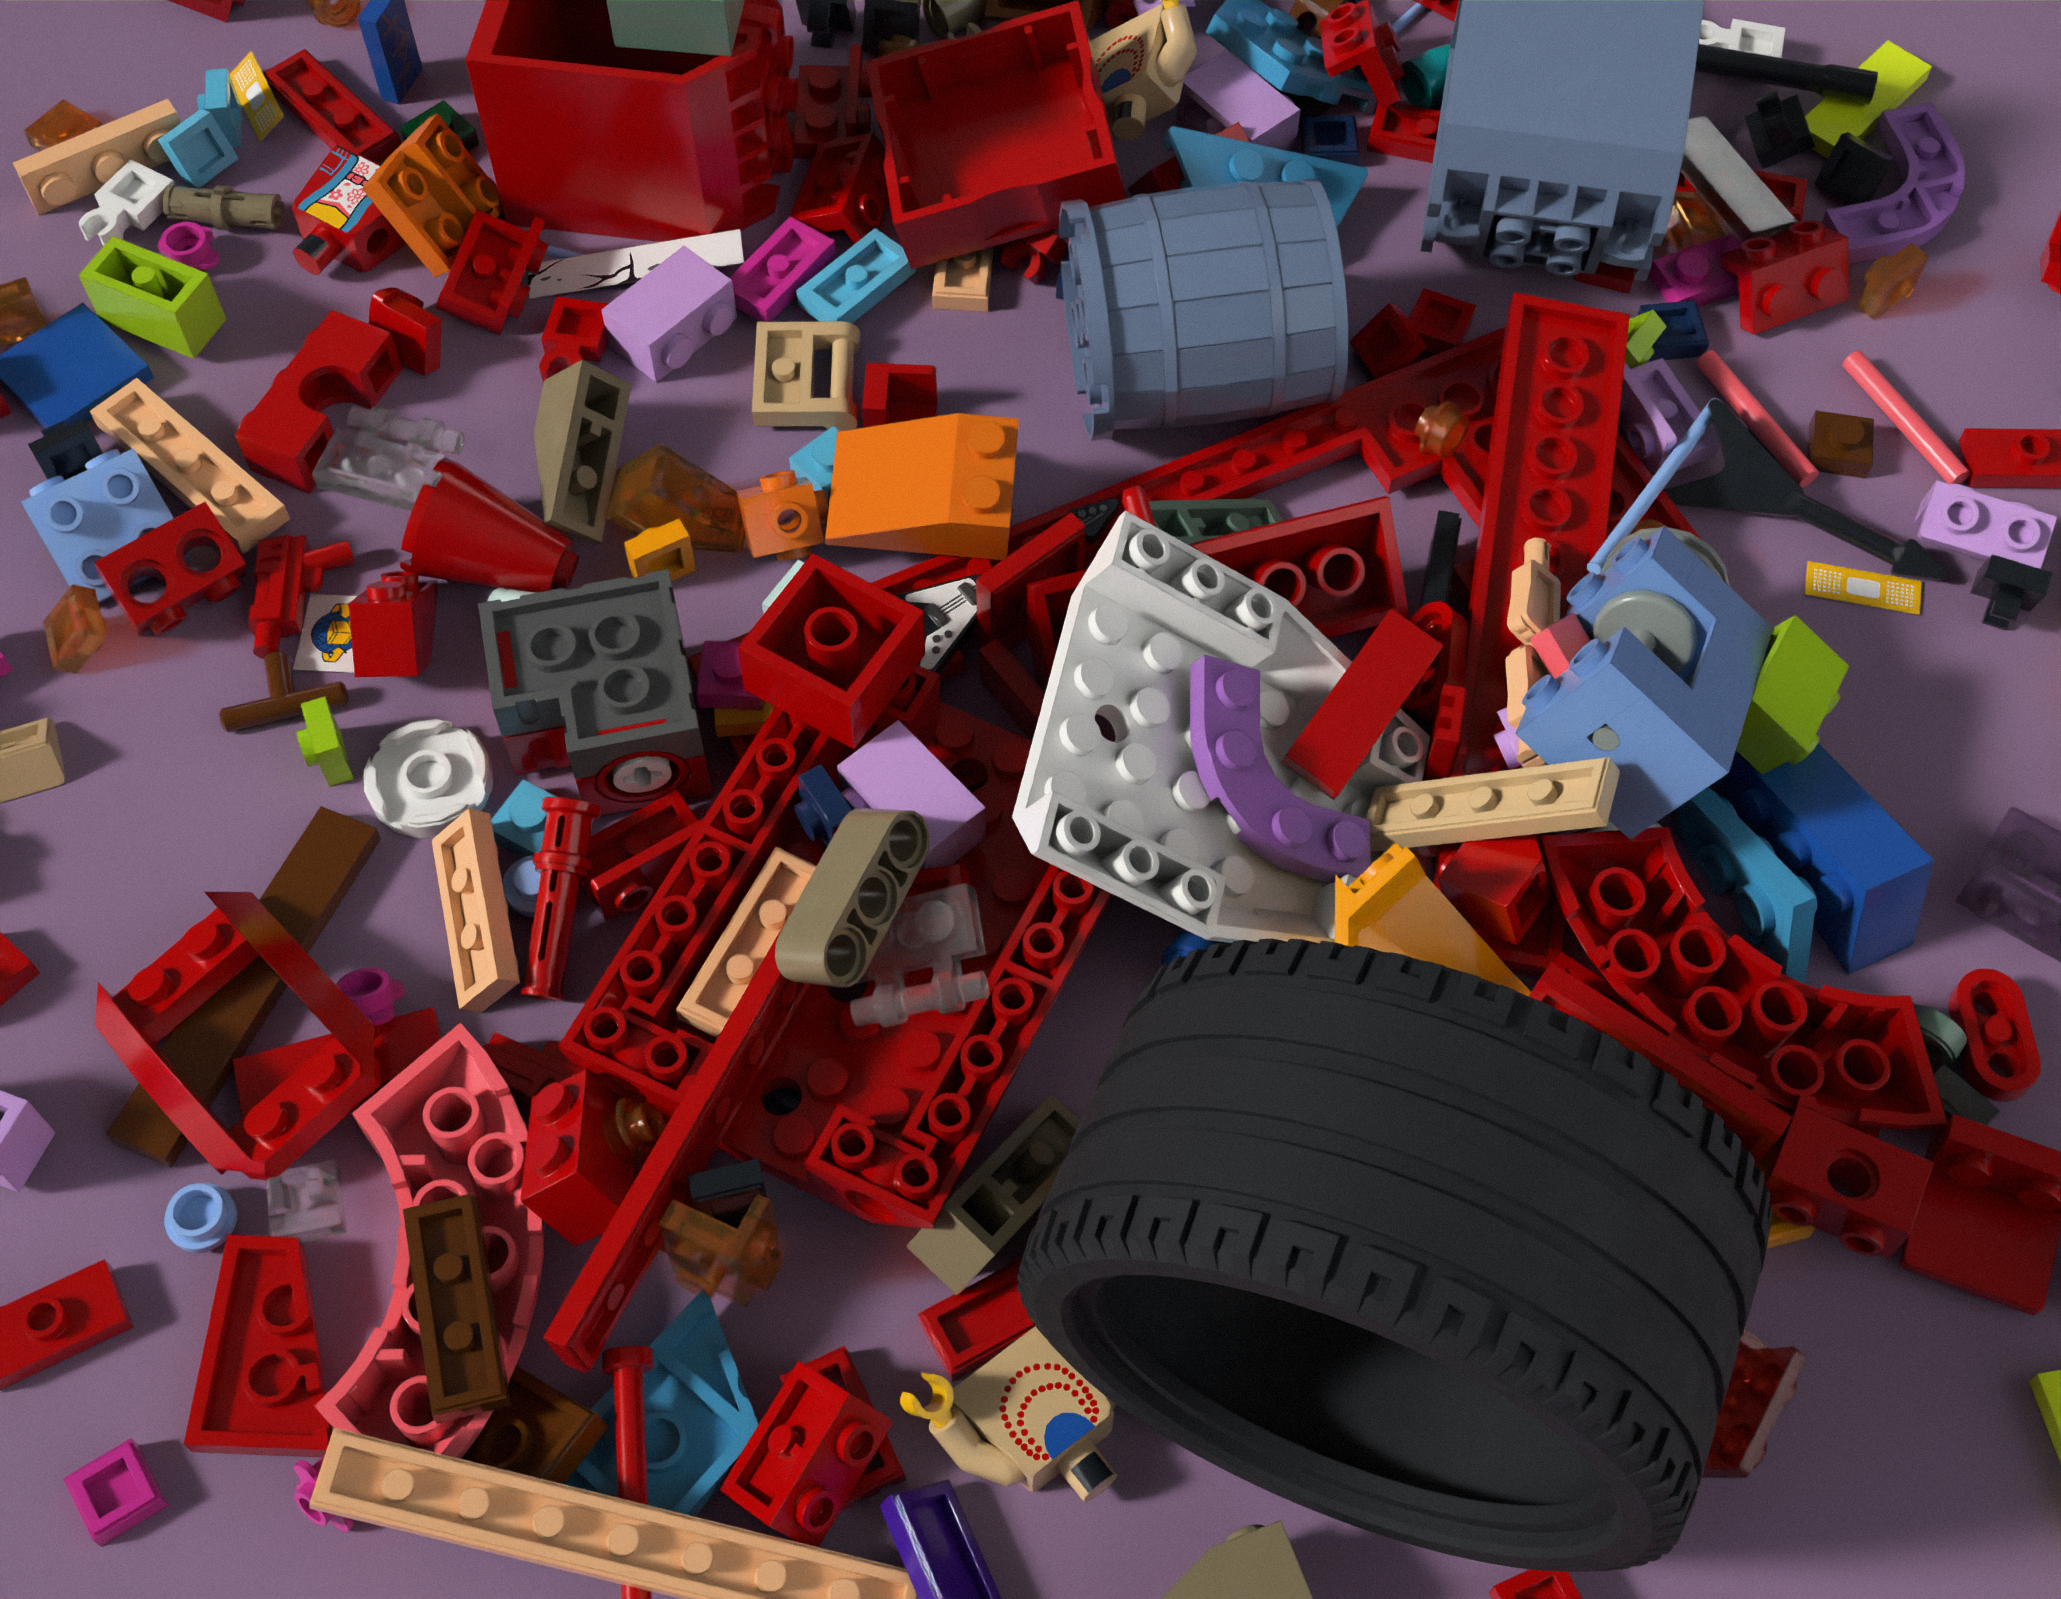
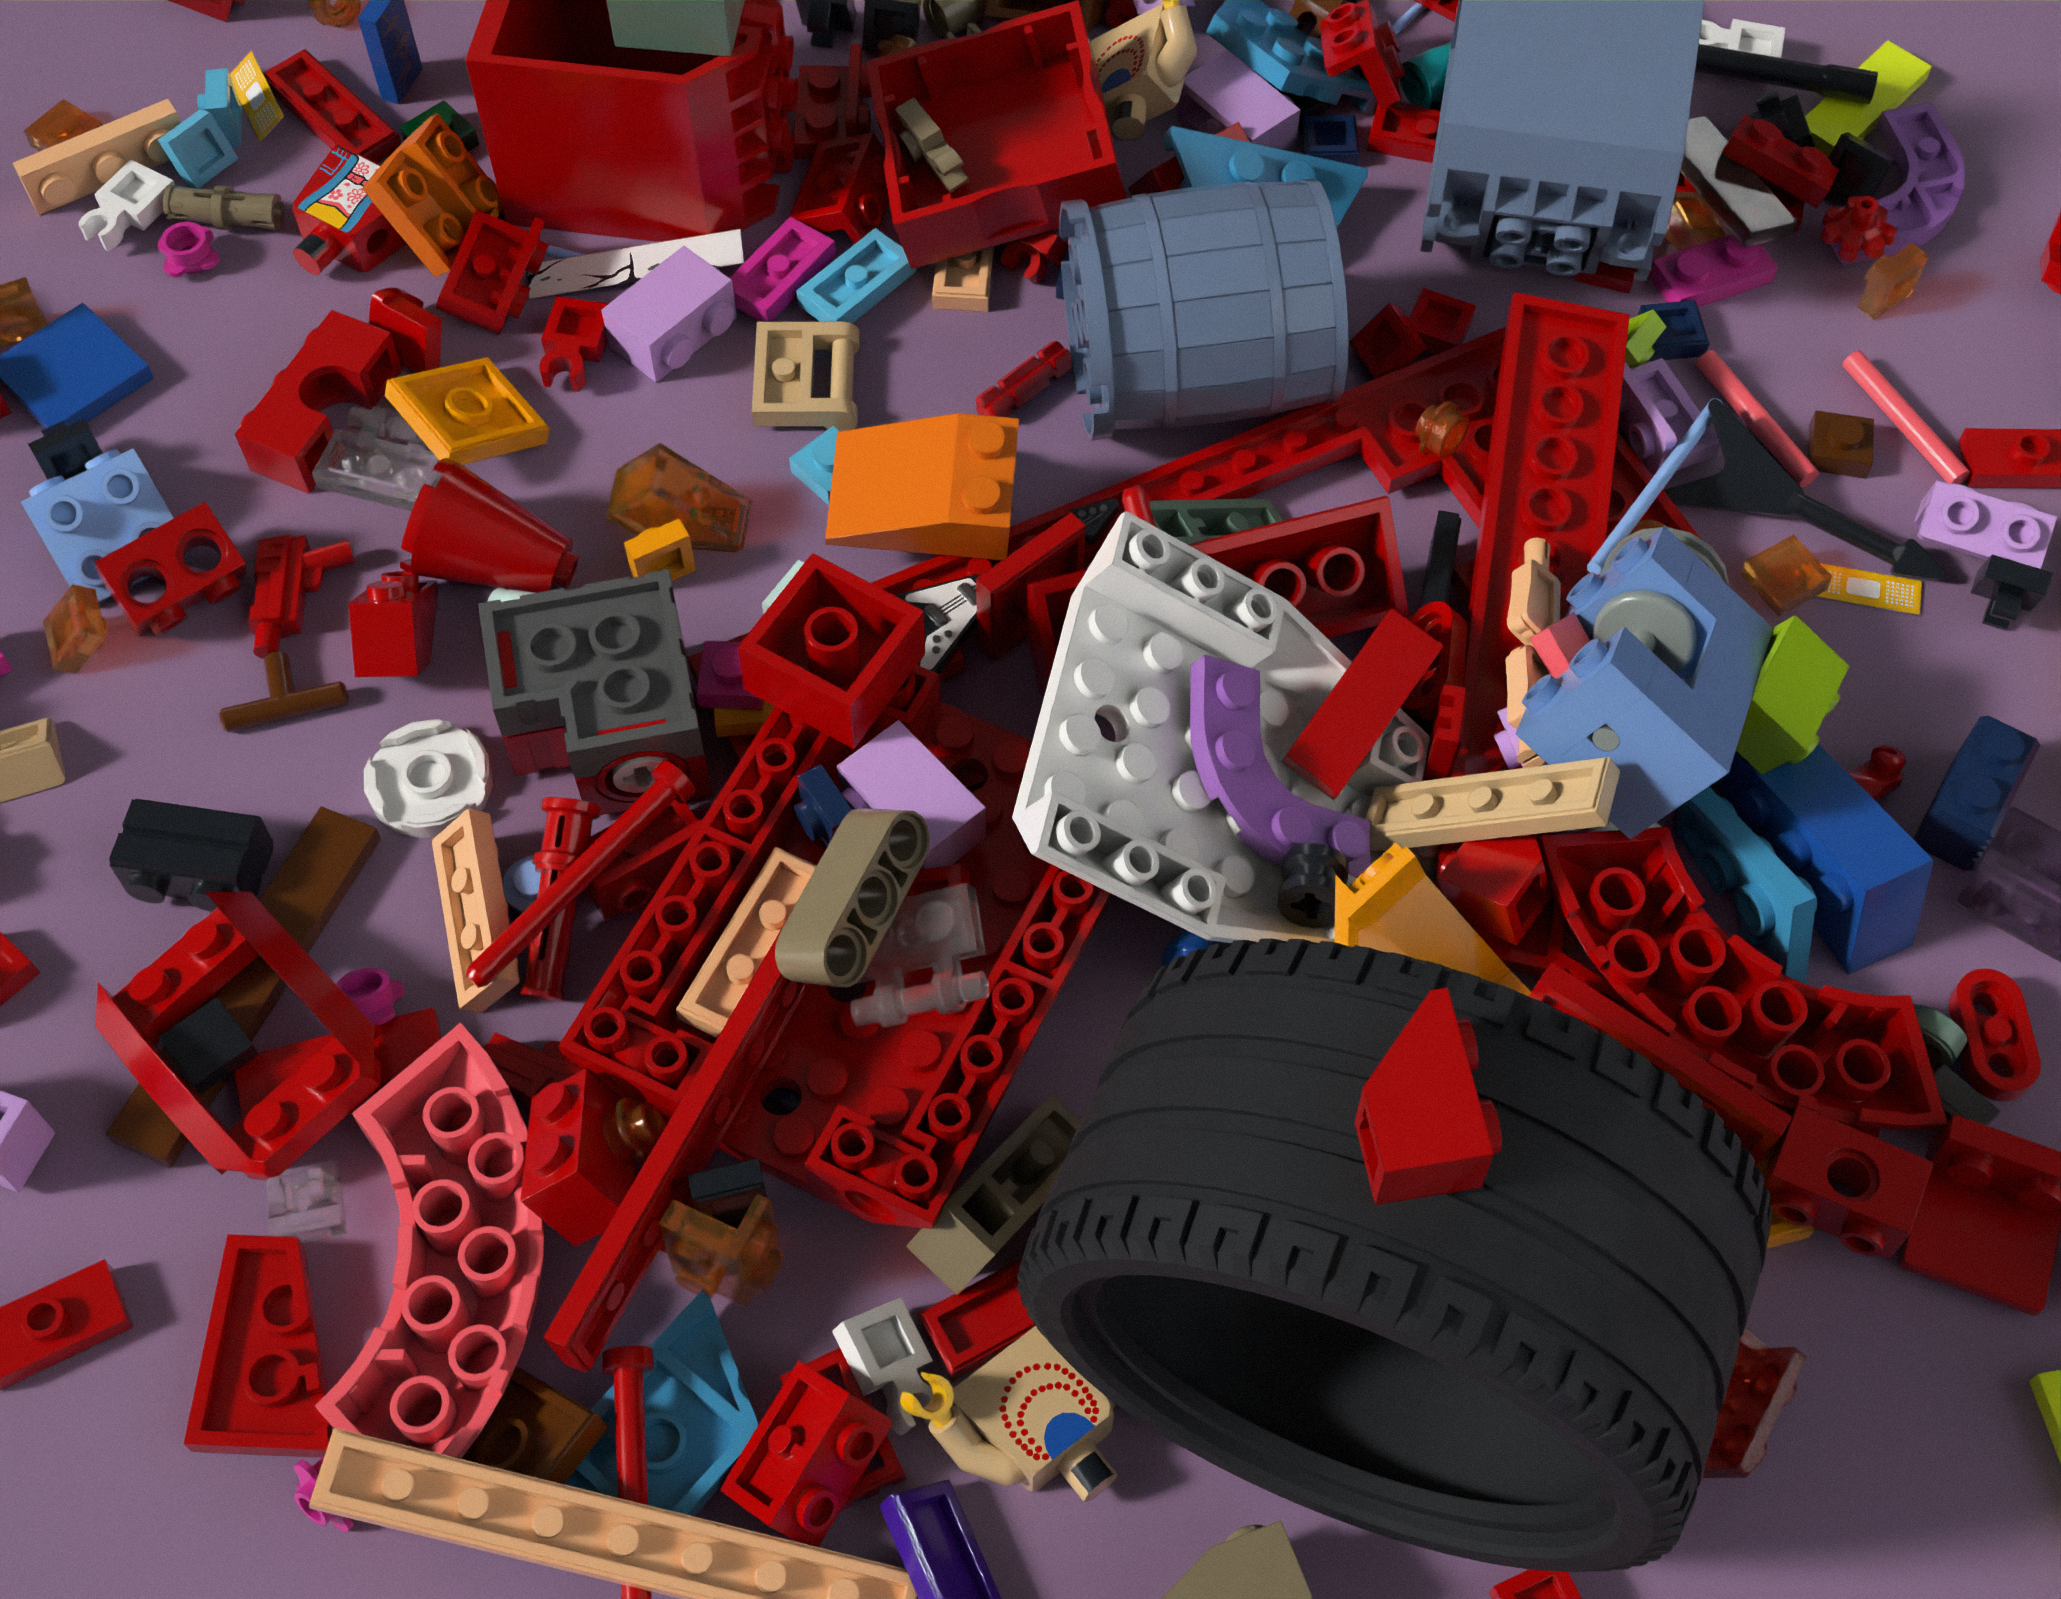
(115, 1492): dark pink tile -> none
(153, 297): lime brick -> none
(189, 852): none -> black brick
(190, 464): light nougat plate -> none
(200, 1217): light blue plate -> none
(208, 1045): none -> black tile
(323, 742): lime plate -> none
(326, 635): sticker -> none
(456, 1308): reddish brown tile -> none
(467, 411): none -> light orange tile
(521, 821): medium azure plate -> none
(579, 447): dark tan slope -> none
(669, 786): none -> red bar
(763, 505): orange brick -> none
(887, 1355): none -> white plate
(899, 393): red panel -> none
(925, 143): none -> dark tan plate
(1011, 686): red tile -> none
(1025, 381): none -> red axle
(1309, 884): none -> black wheel
(1422, 1111): none -> red slope
(1766, 152): none -> red plate
(1786, 575): none -> clear orange plate
(1789, 274): red bracket -> none
(1858, 226): none -> red plant
(1882, 772): none -> red arm
(1976, 792): none -> dark blue brick

